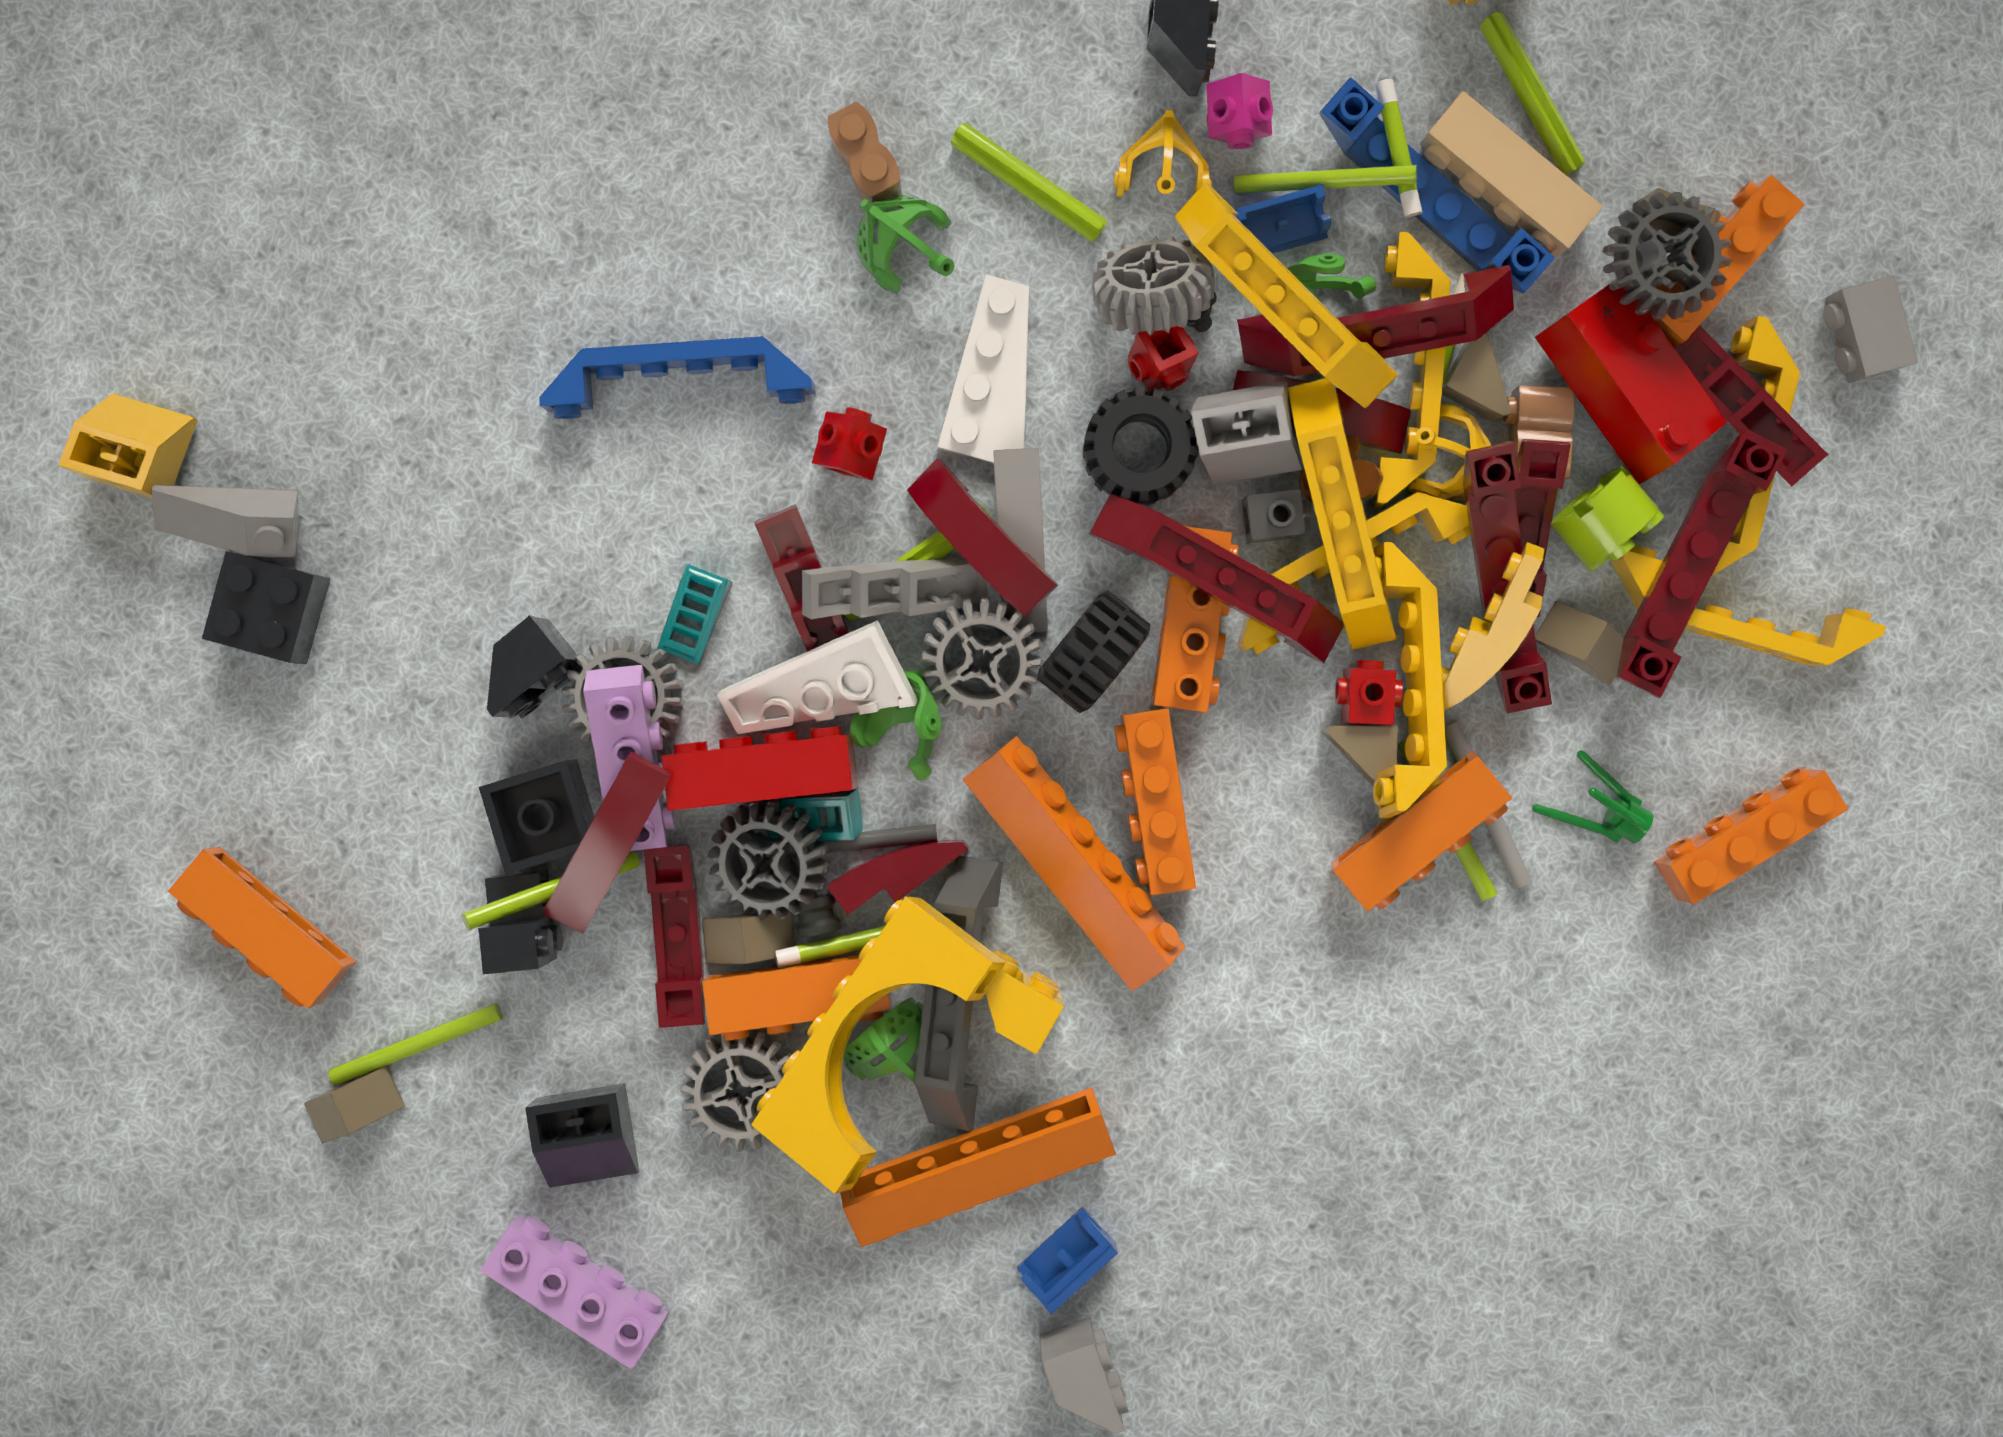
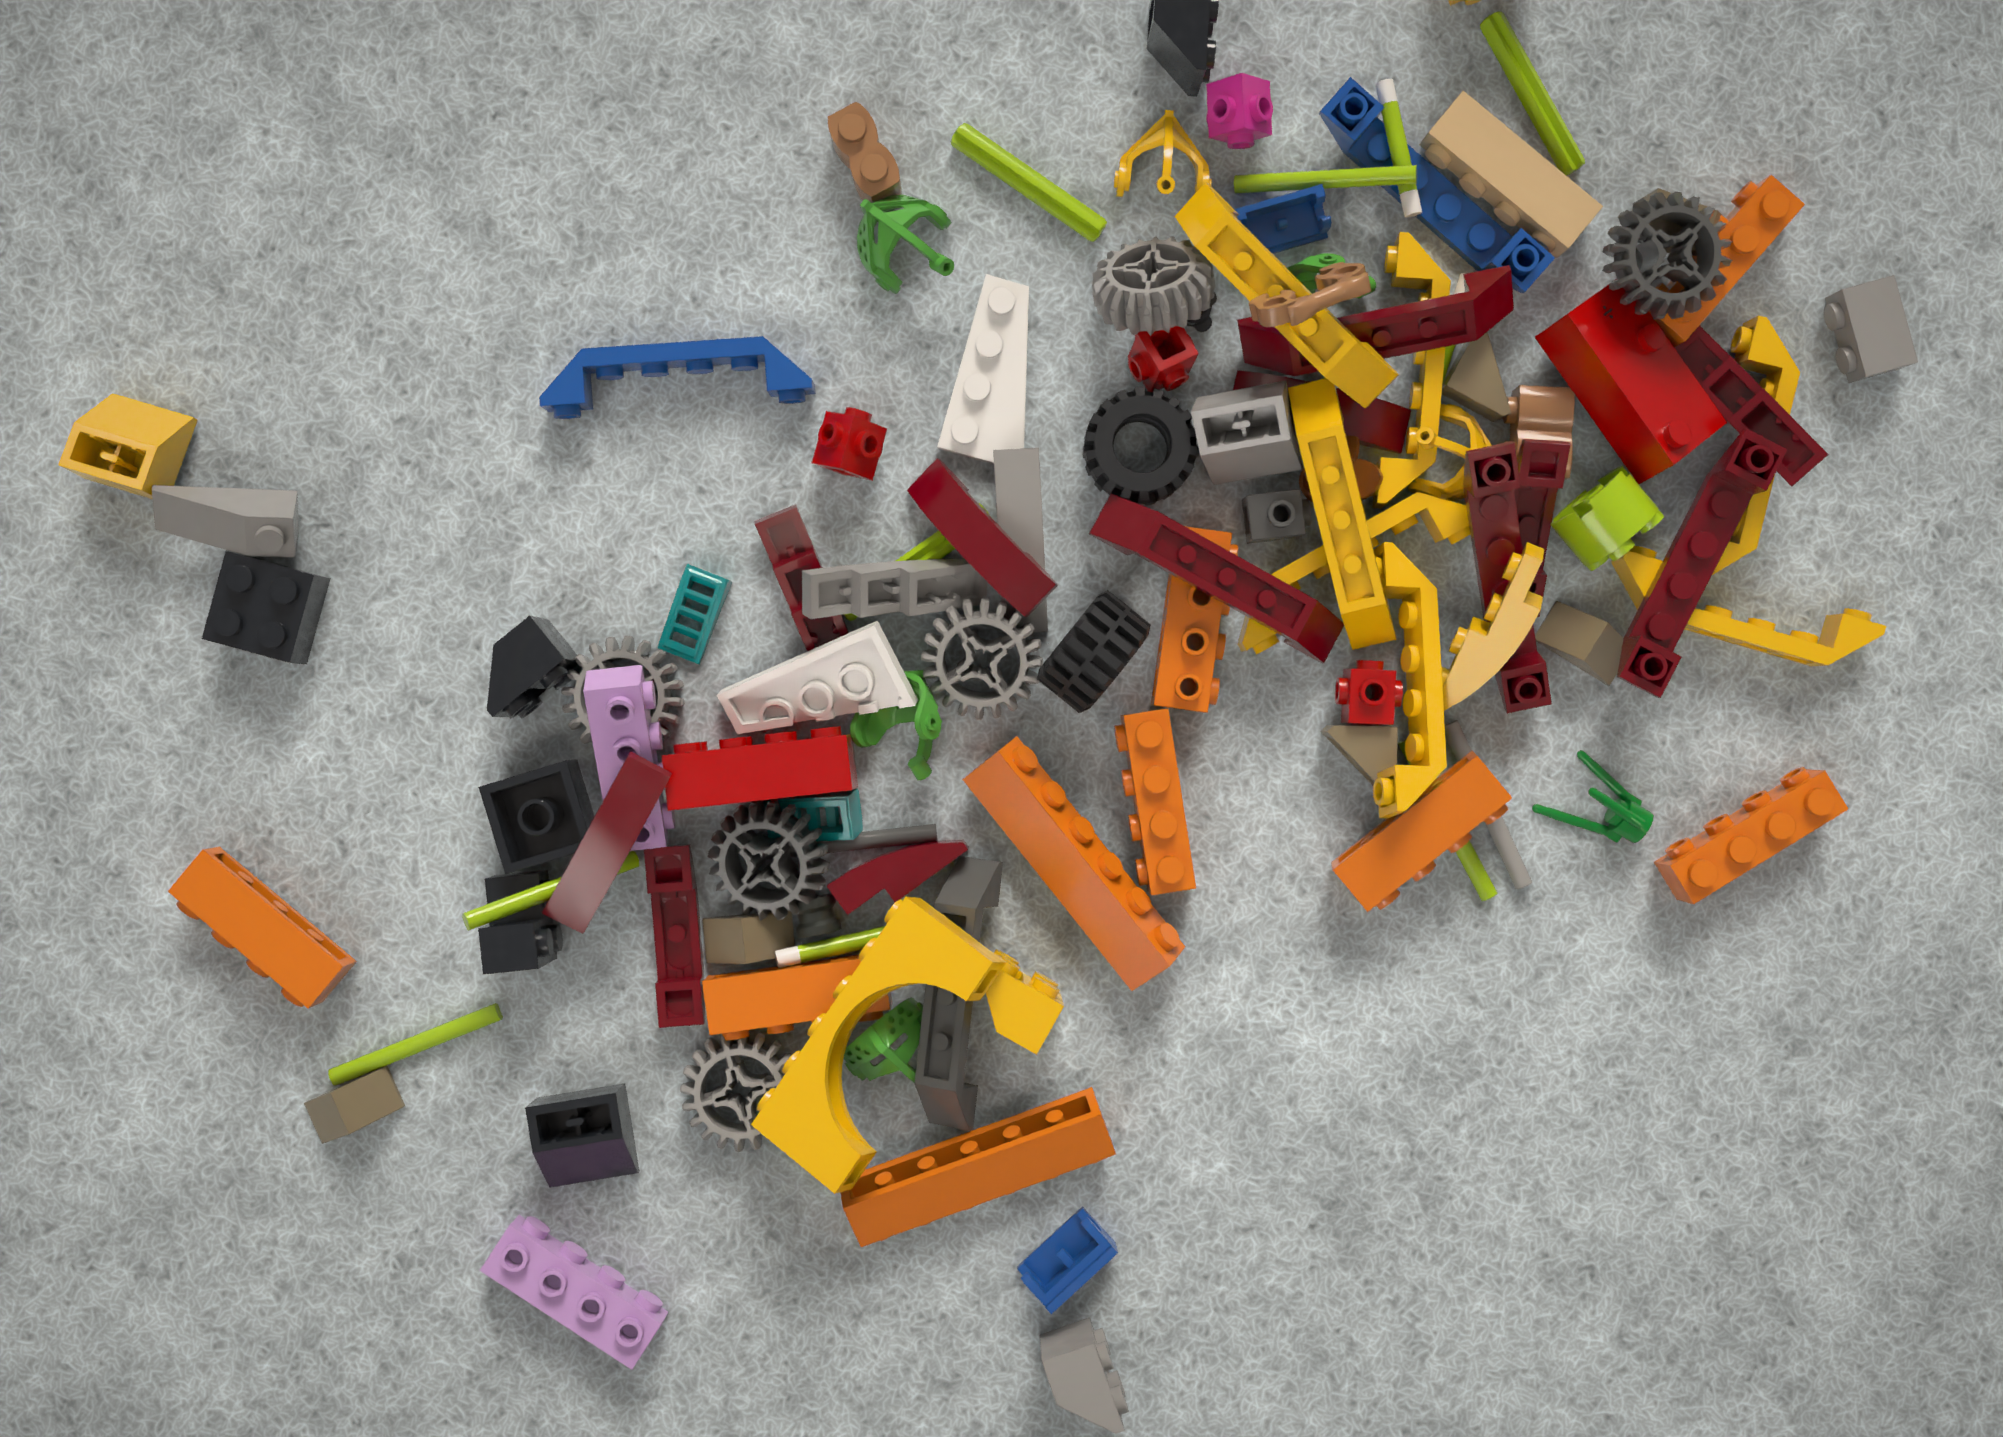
(1334, 285): none -> medium nougat helmet

